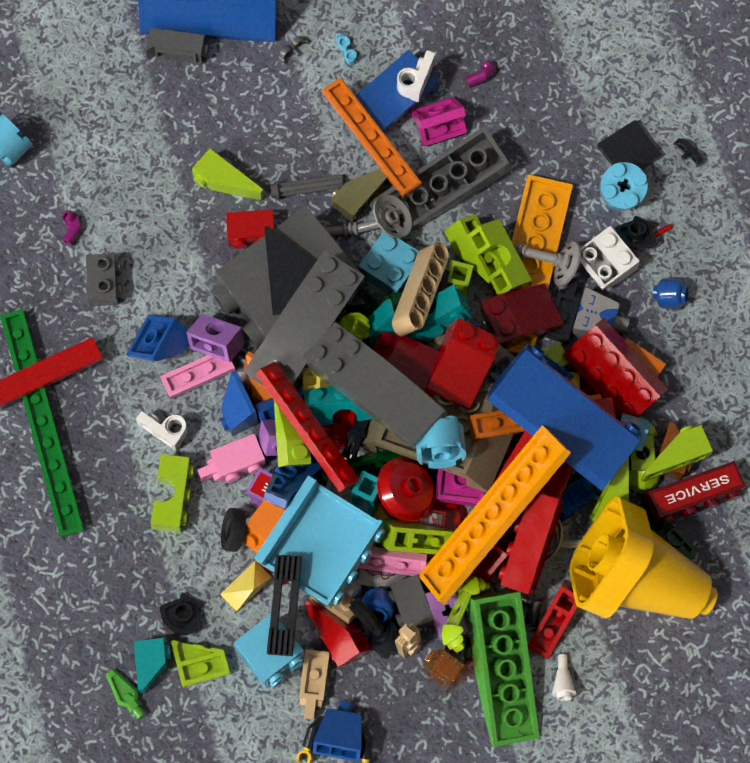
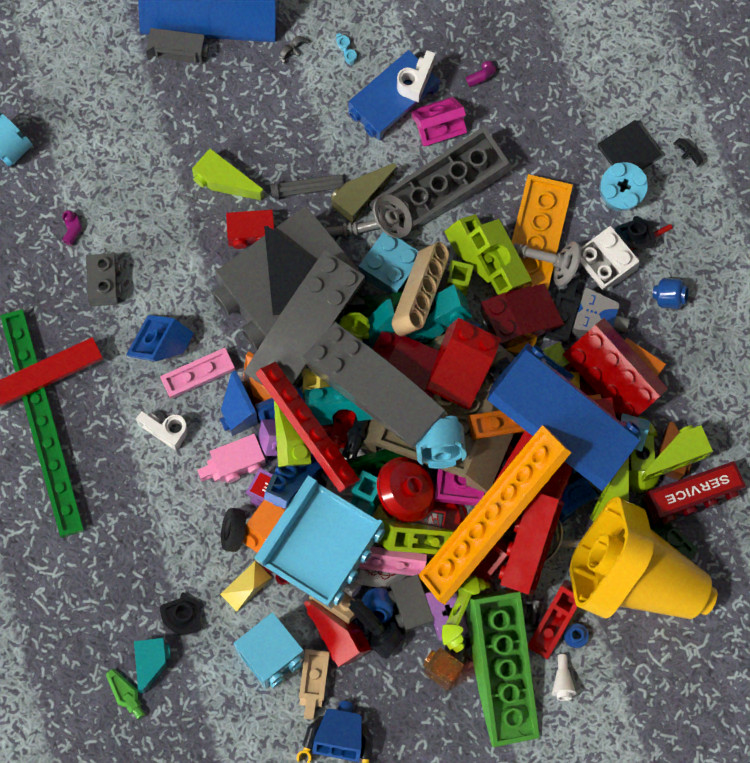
(170, 514): lime arch -> none
(199, 663): lime wing -> none
(215, 338): medium lavender brick -> none
(282, 641): black container -> none
(372, 137): orange tile -> none
(409, 641): tan hinge -> none
(576, 643): none -> blue plate

